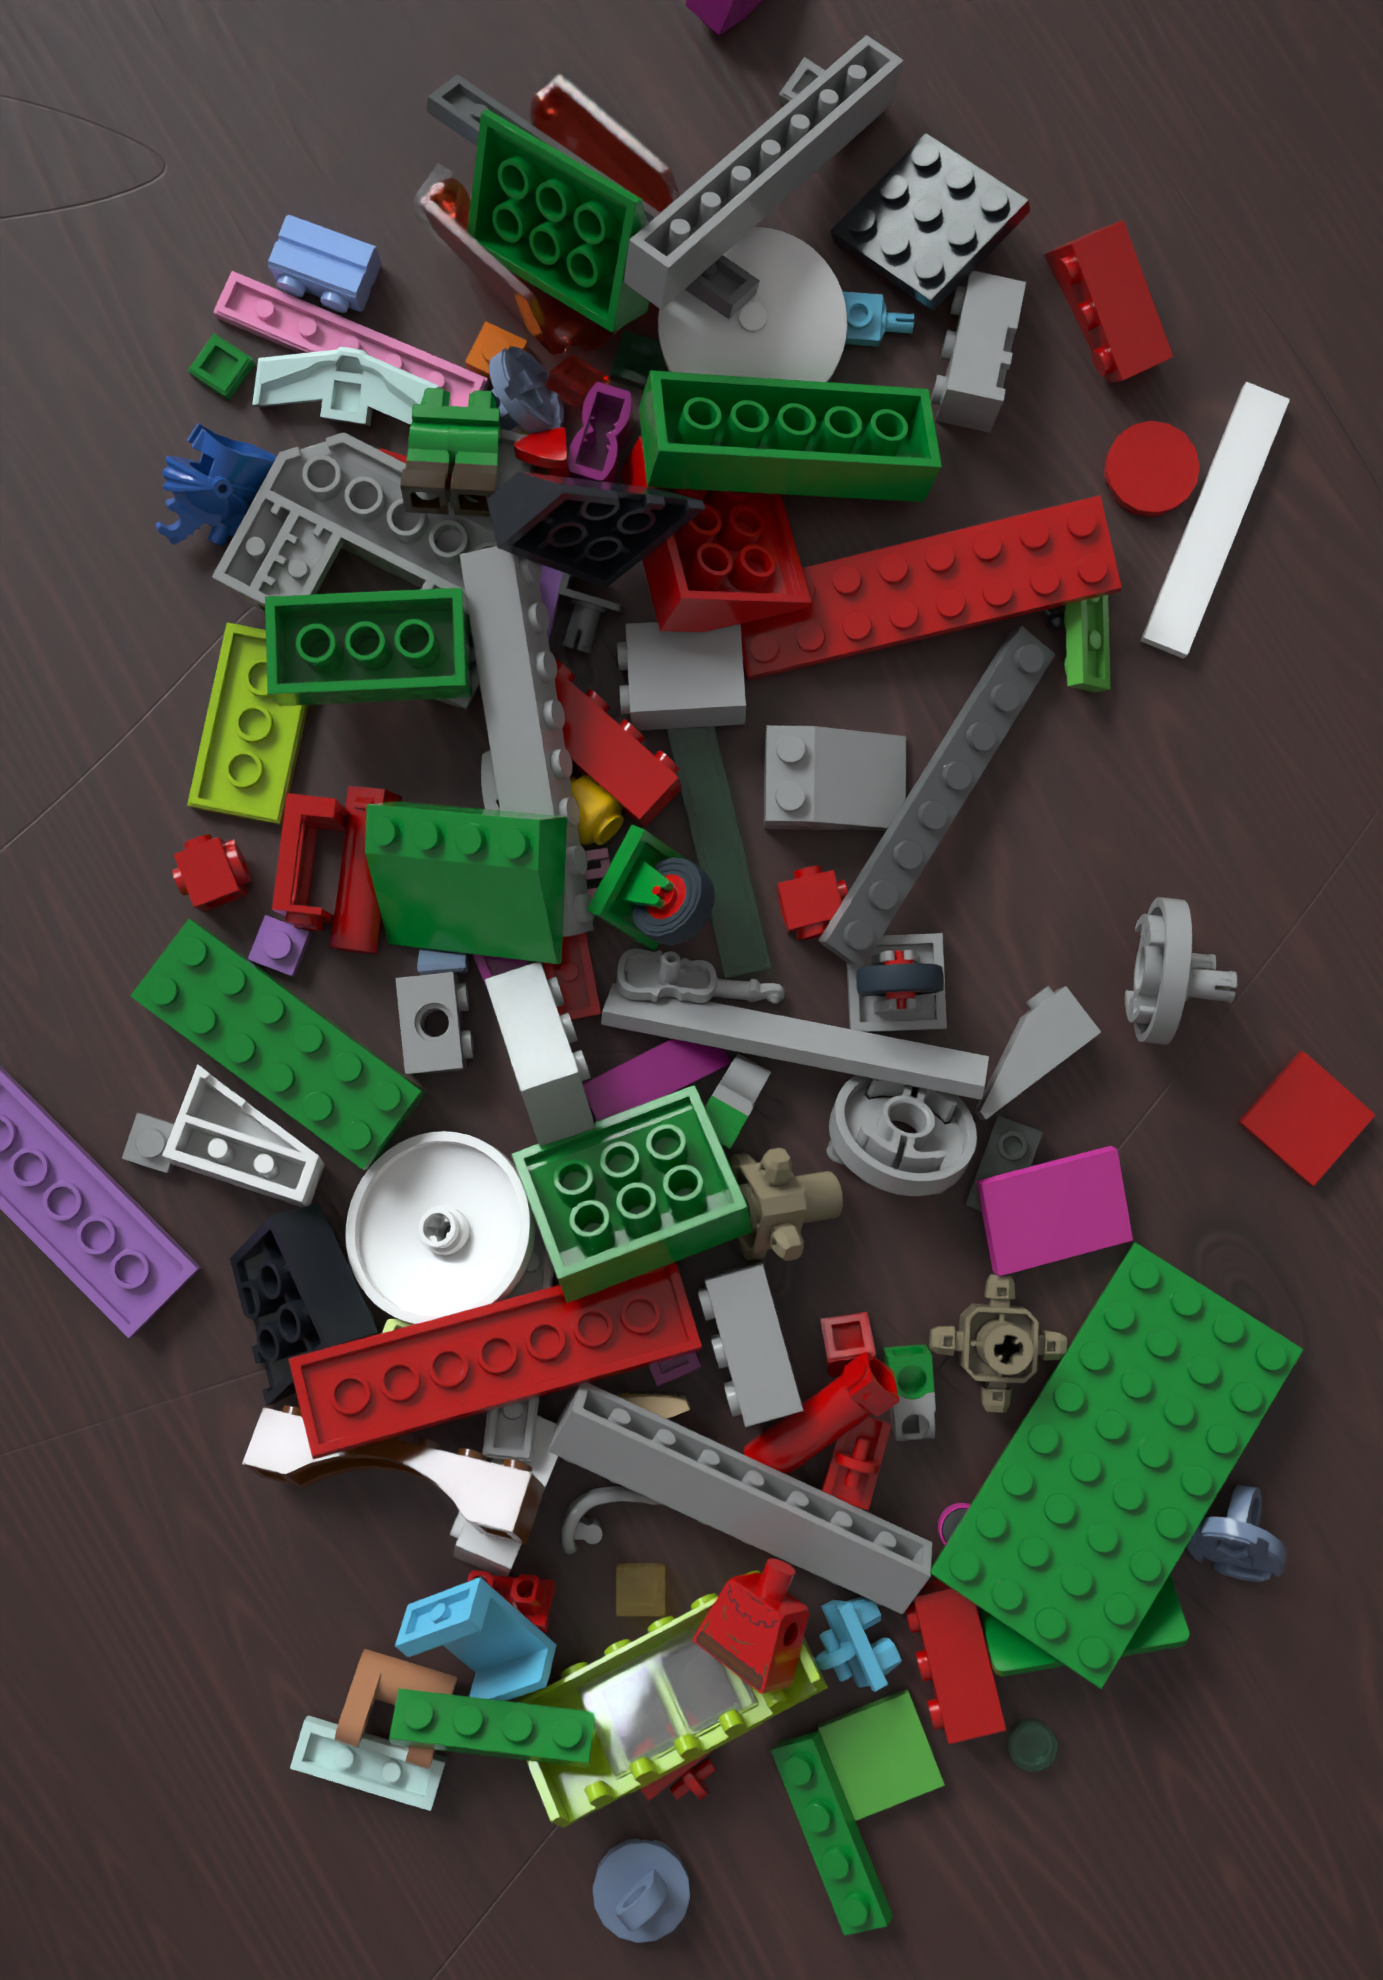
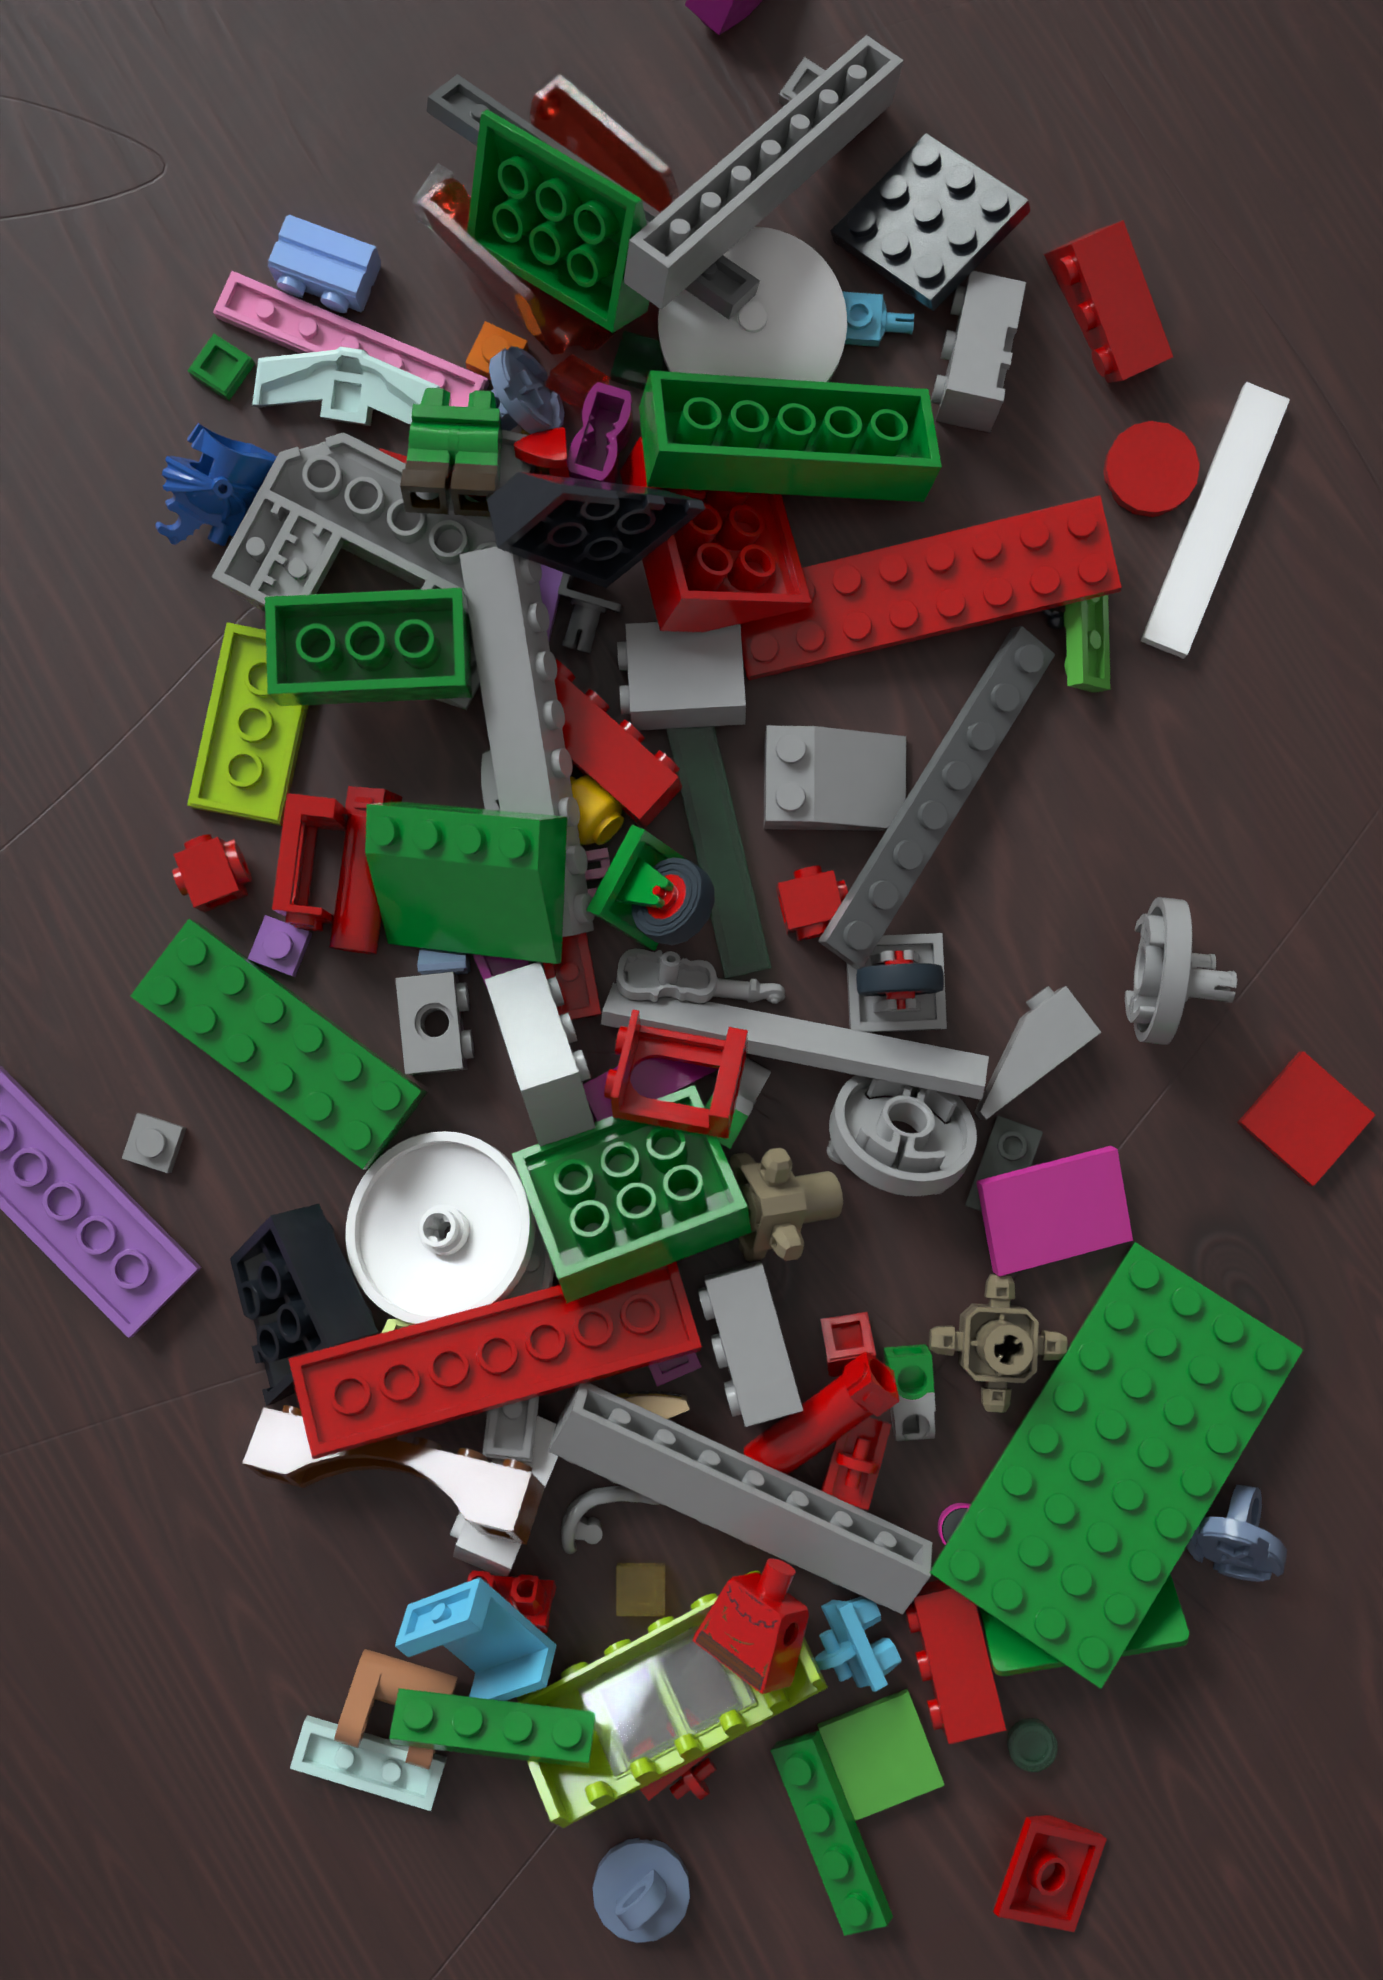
(239, 1145): white wedge -> none
(644, 1042): none -> red panel
(1050, 1873): none -> red slope

